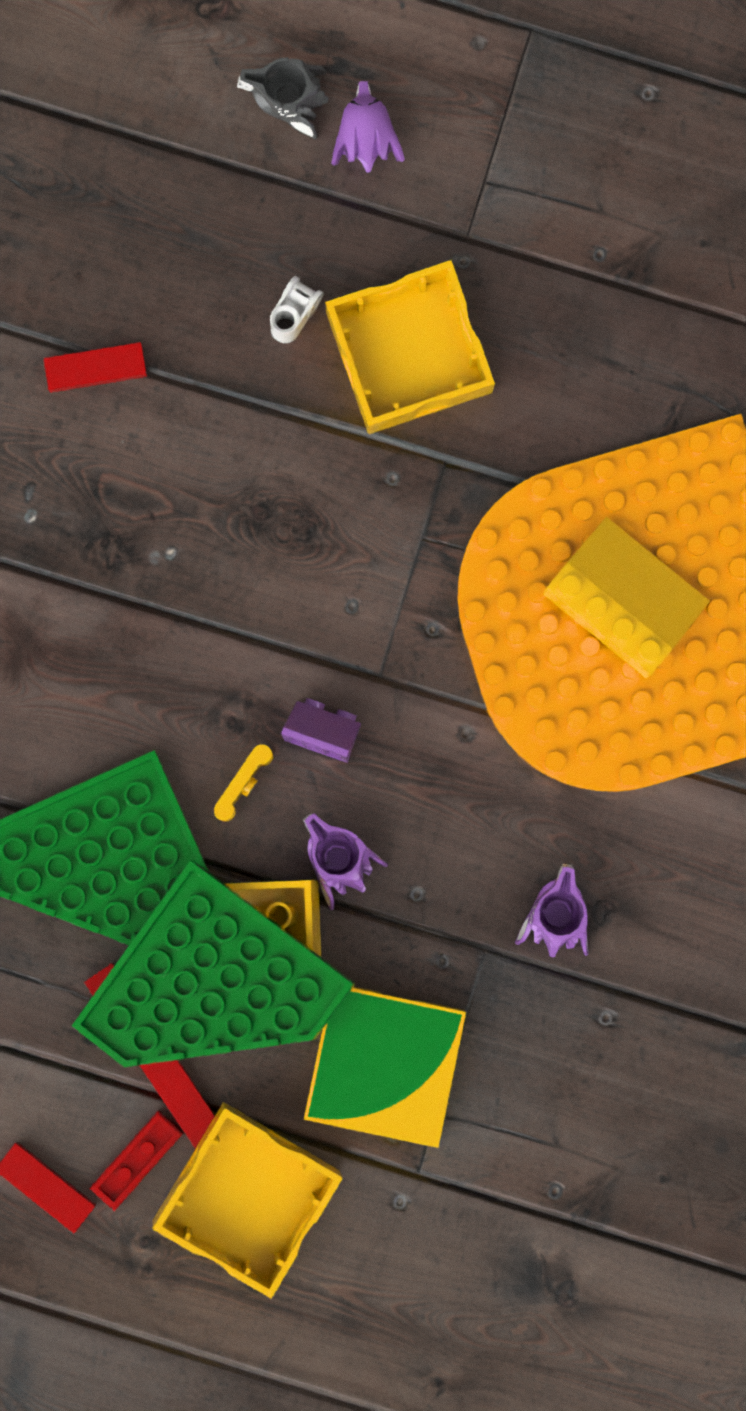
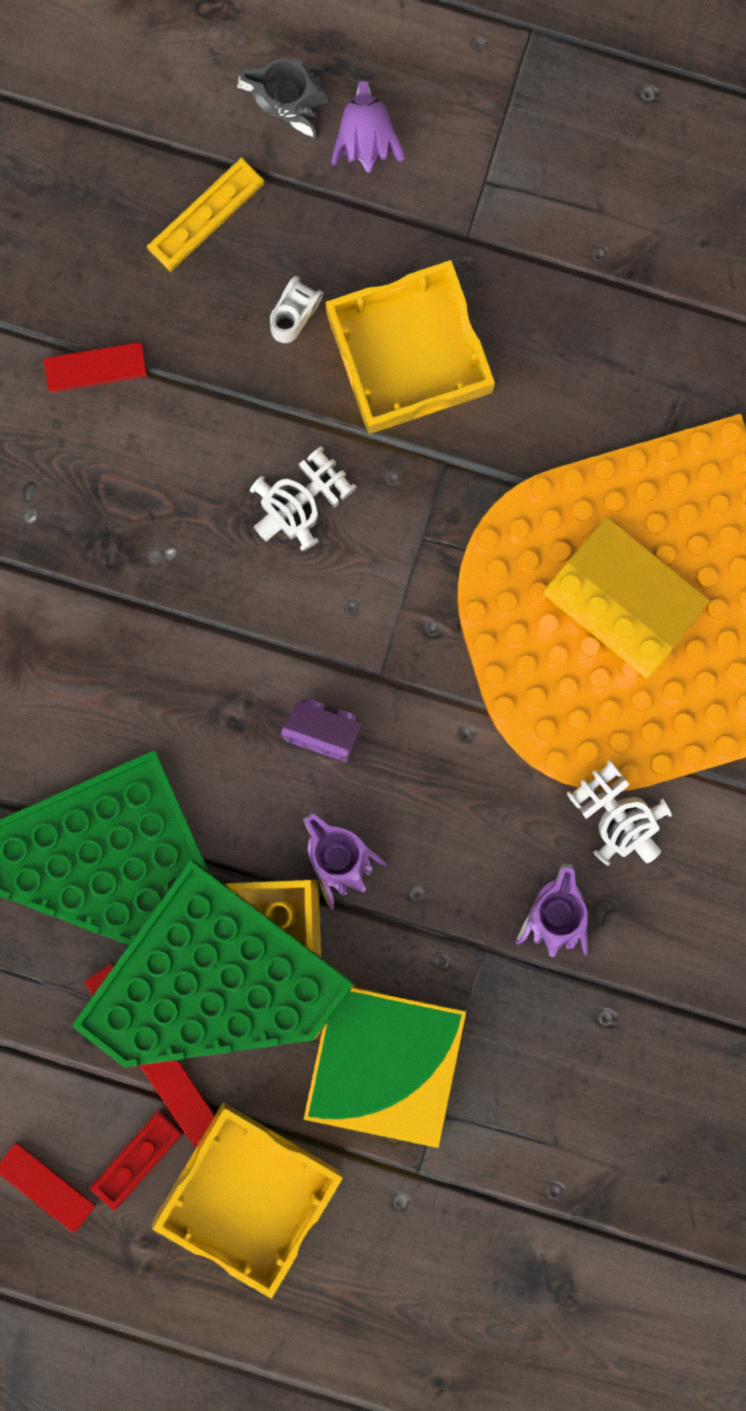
(206, 214): none -> yellow tile
(242, 782): yellow plate -> none
(277, 519): none -> white piece
(635, 834): none -> white piece

